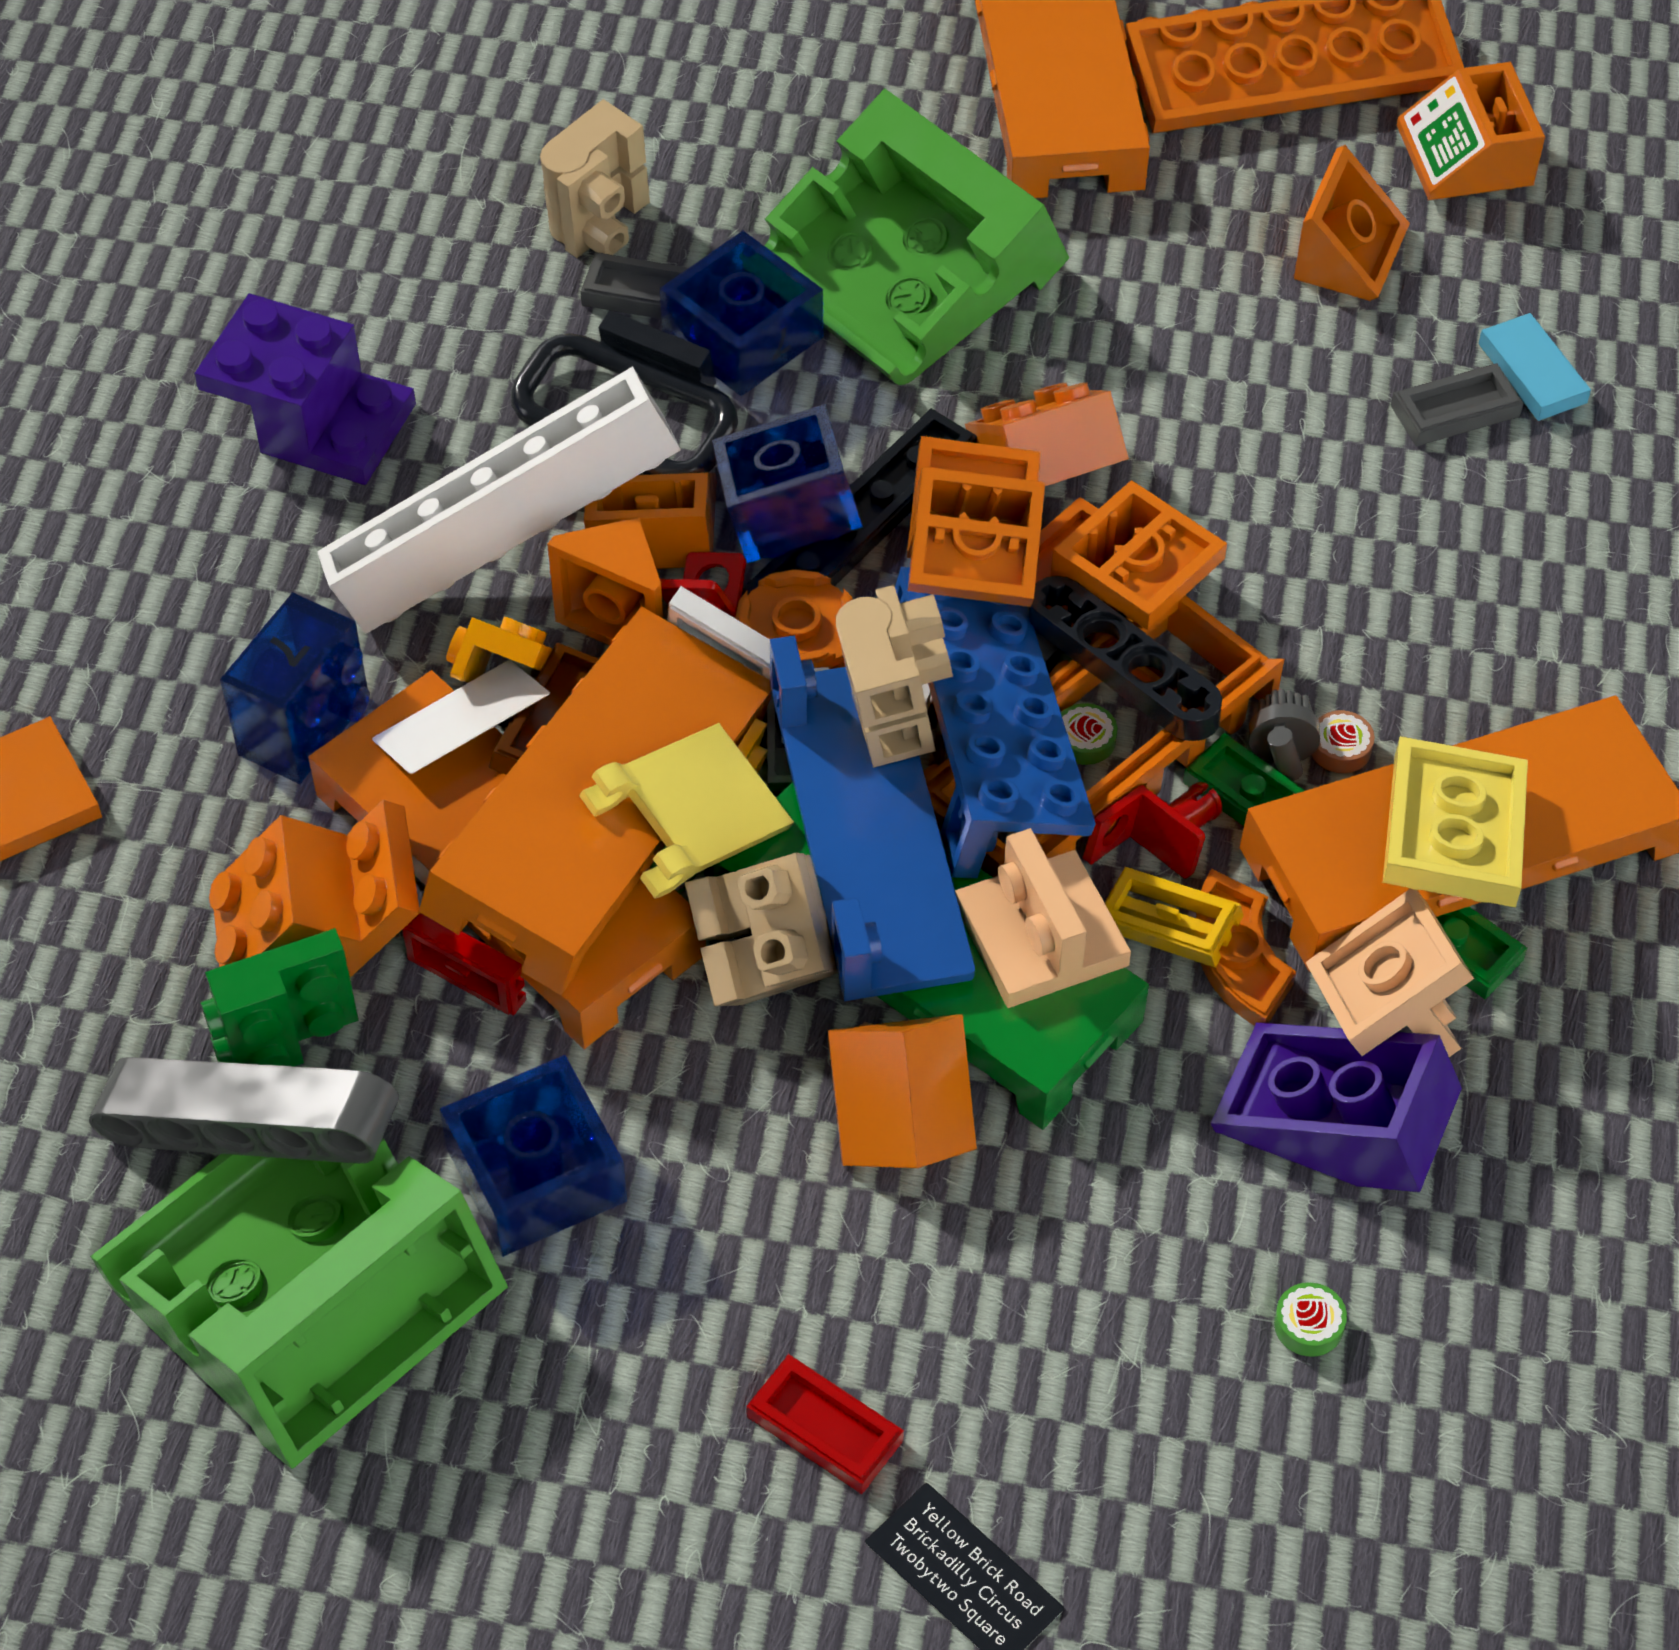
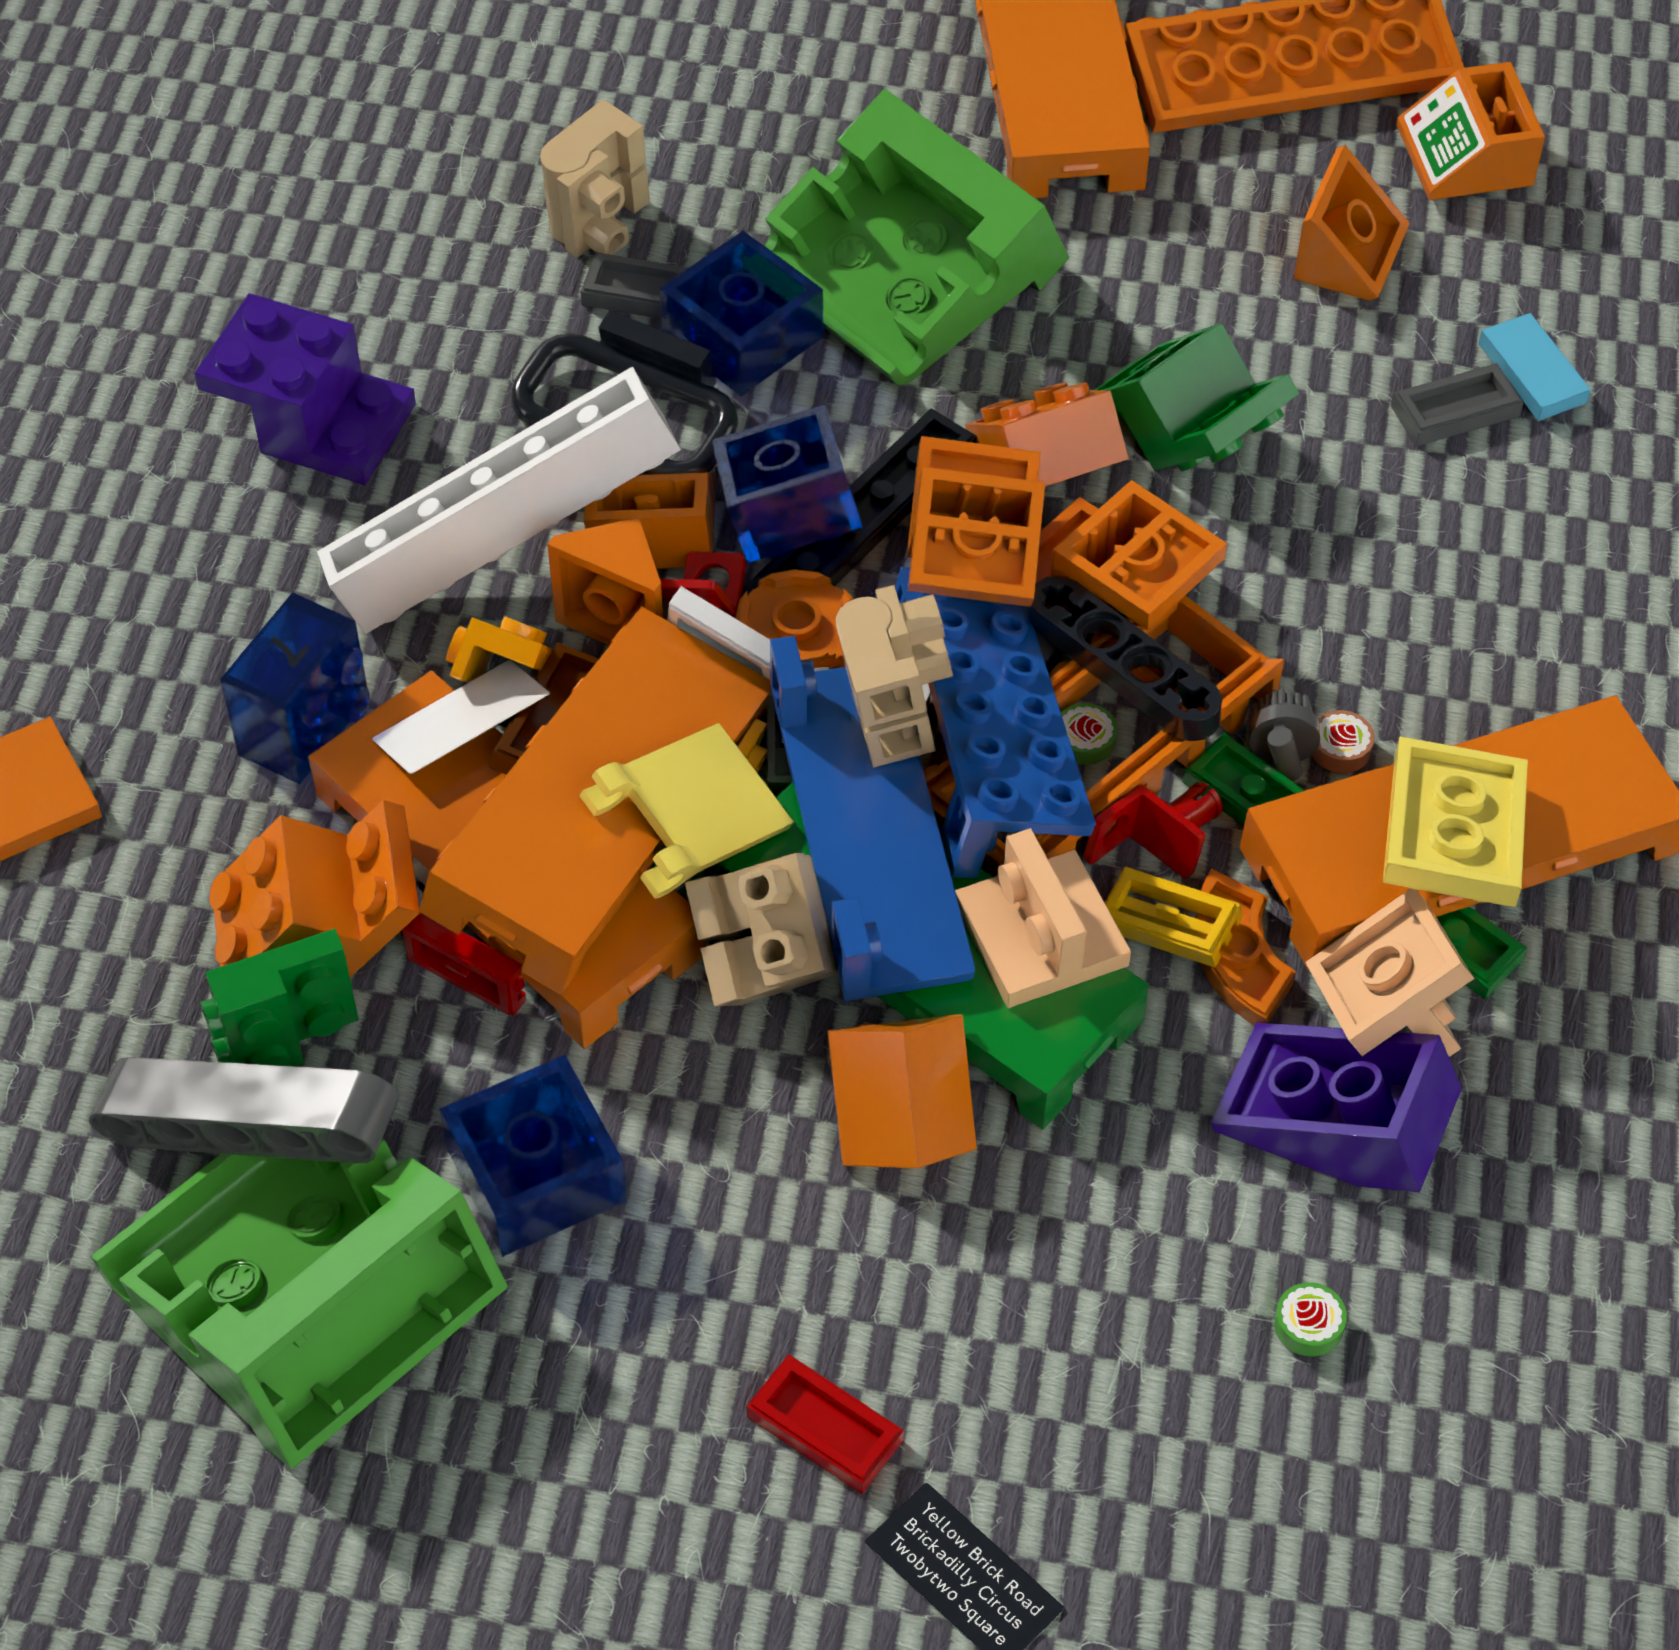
(1195, 399): none -> green bracket

